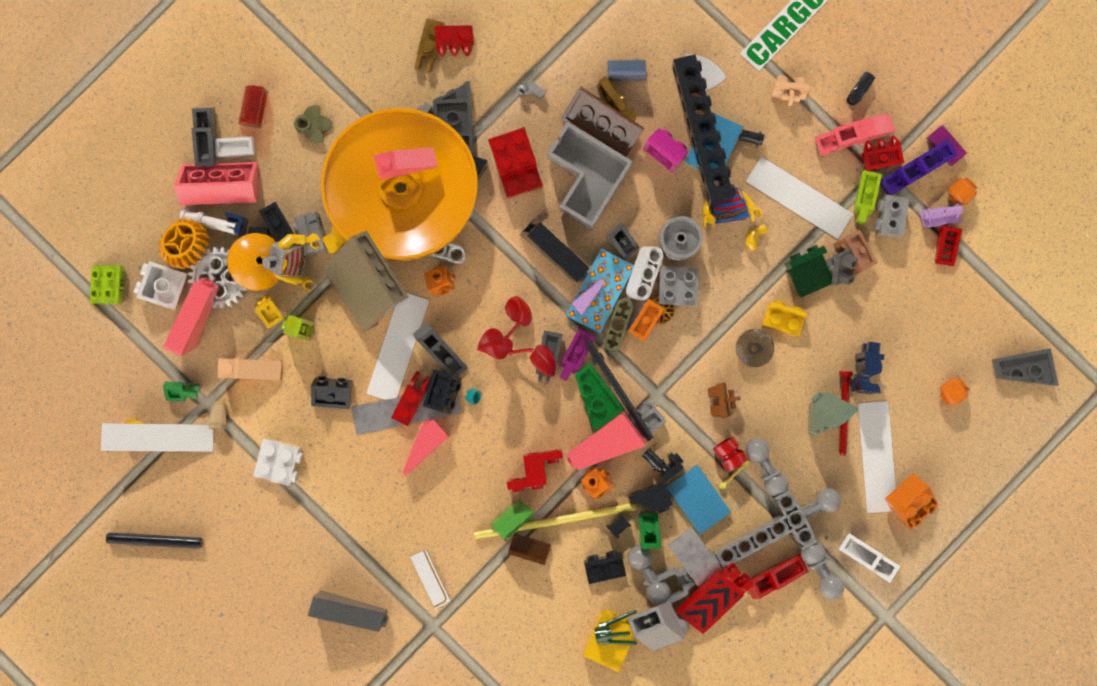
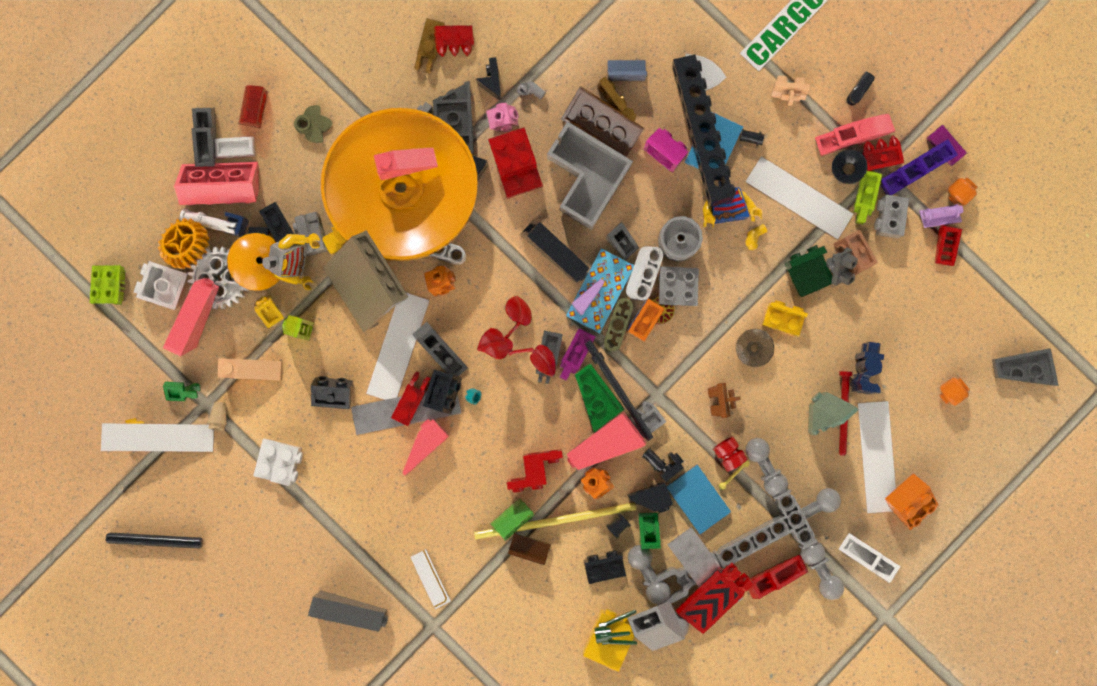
(491, 84): none -> black slope
(502, 117): none -> bright pink brick
(849, 157): none -> black piece

